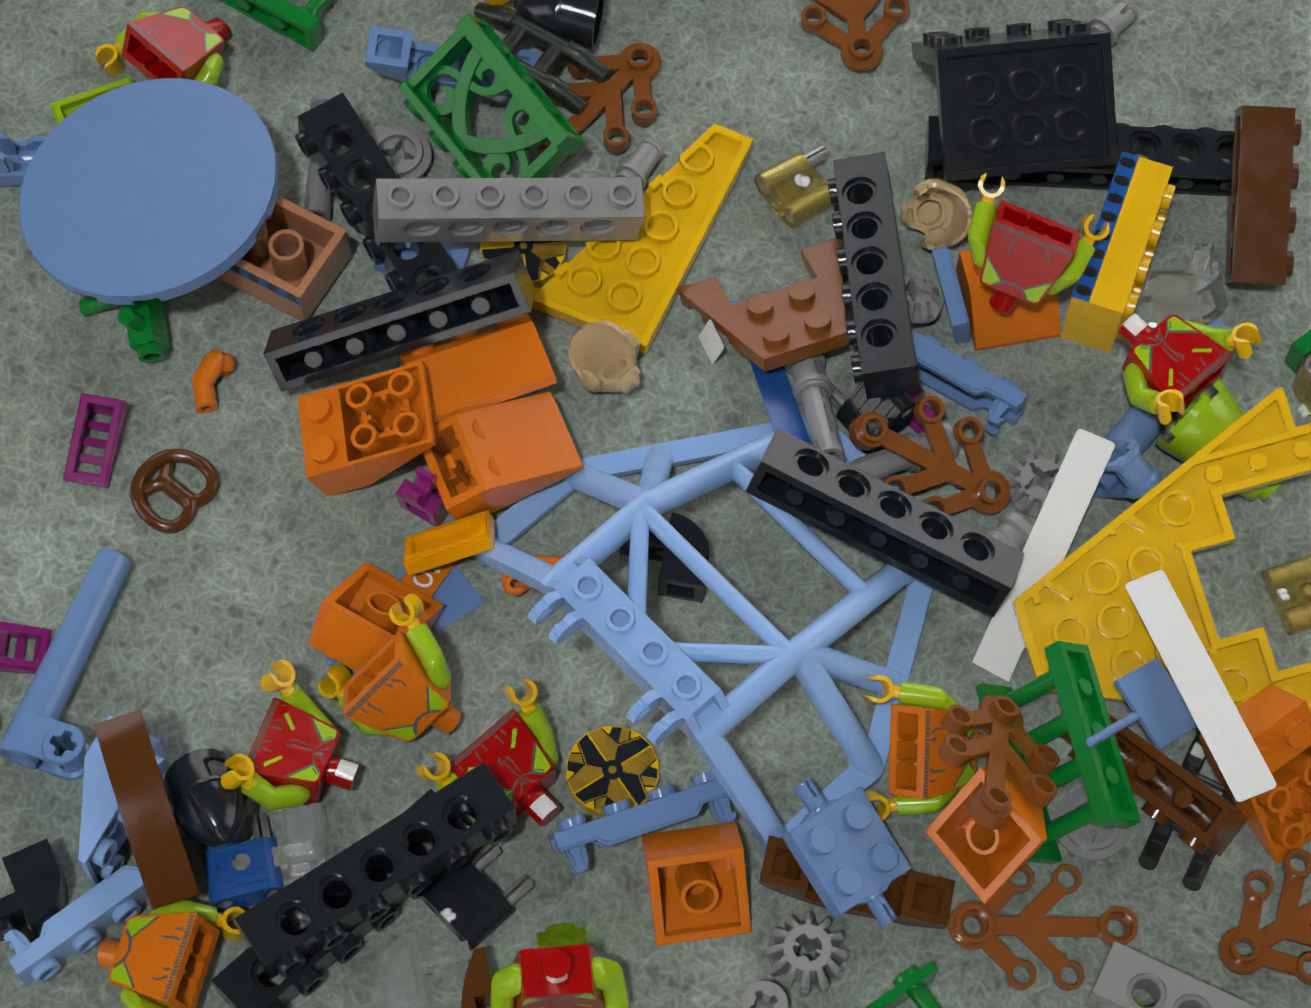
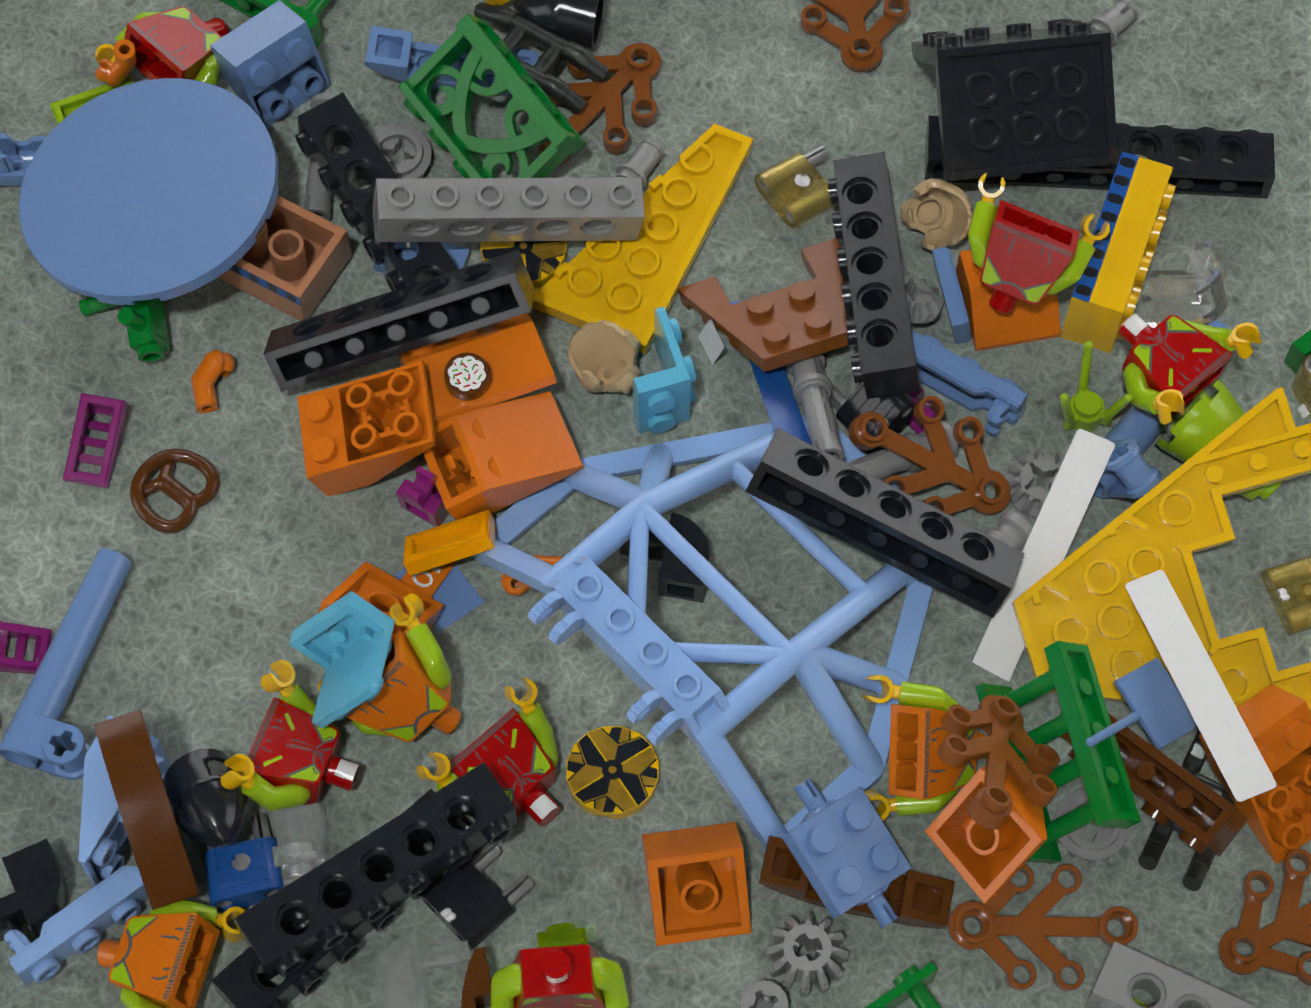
(123, 64): none -> orange arm
(272, 62): none -> medium blue slope
(352, 646): none -> medium azure bracket
(467, 376): none -> tile
(626, 822): medium blue piece -> none
(666, 395): none -> medium azure bracket
(1086, 407): none -> lime plant
(1261, 196): reddish brown brick -> none

